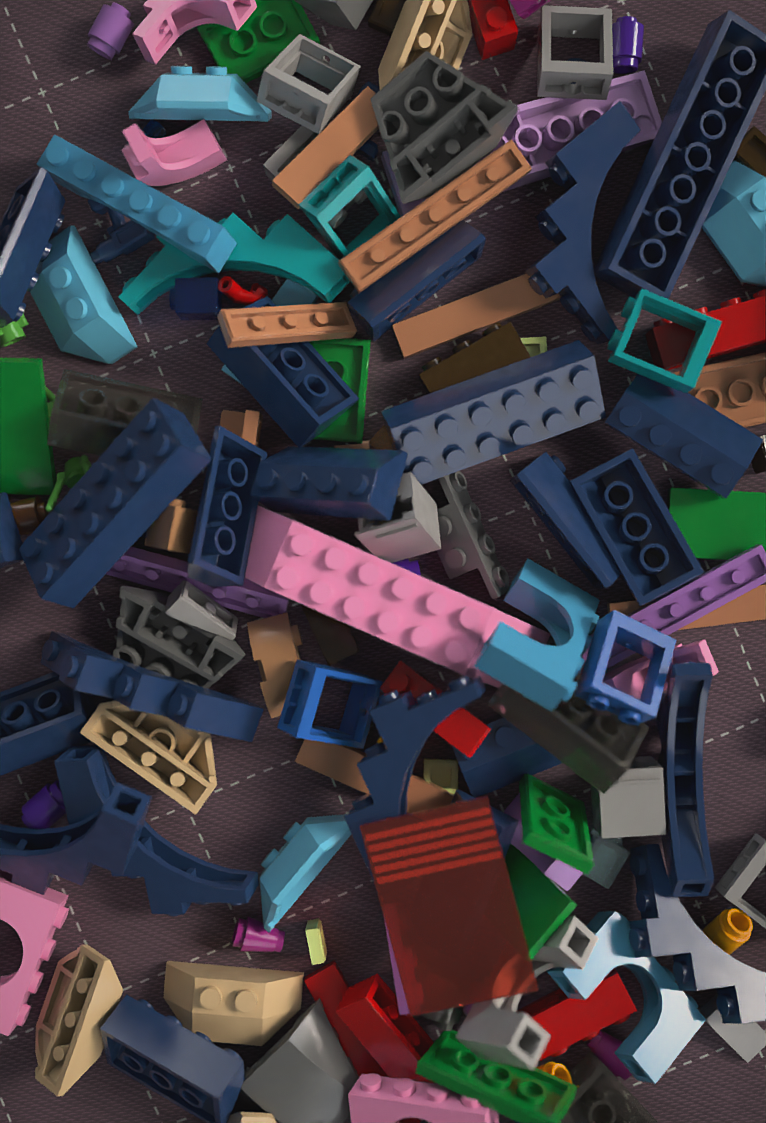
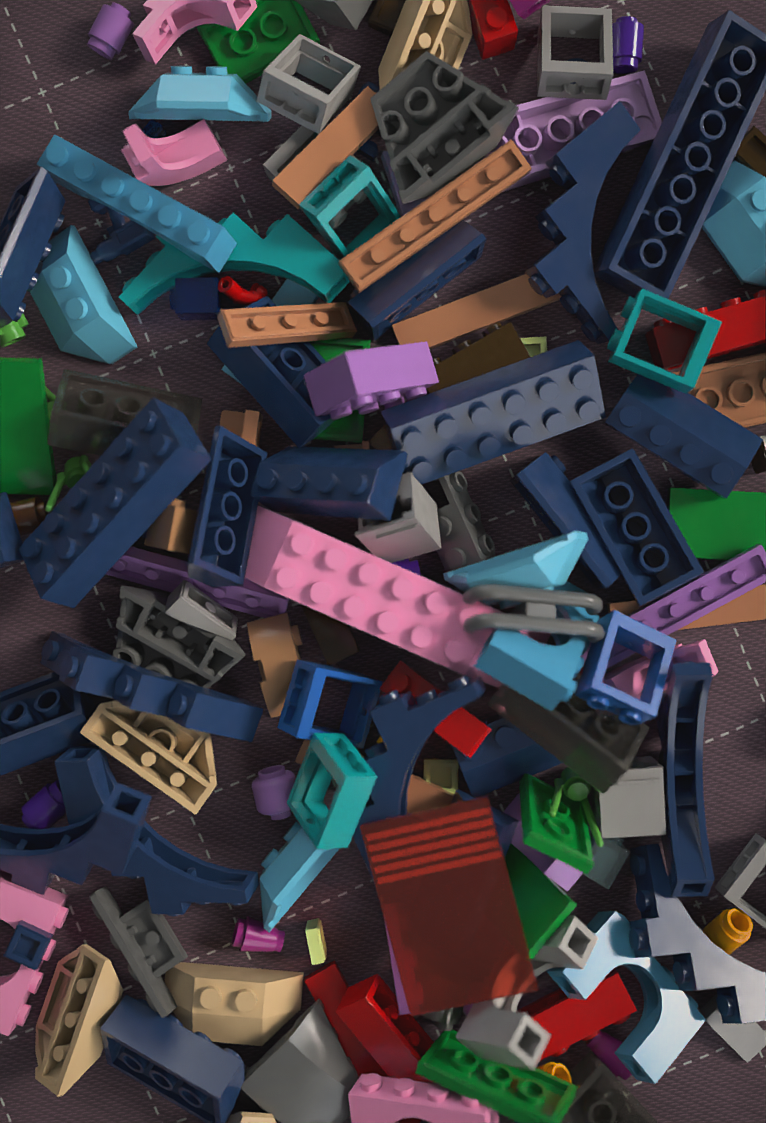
(28, 945): none -> dark blue tile
(146, 944): none -> dark grey bracket
(272, 791): none -> medium lavender head
(325, 758): none -> teal window
(371, 379): none -> medium lavender brick
(535, 566): none -> medium azure wedge
(535, 611): none -> dark grey piece
(576, 789): none -> bright green plant

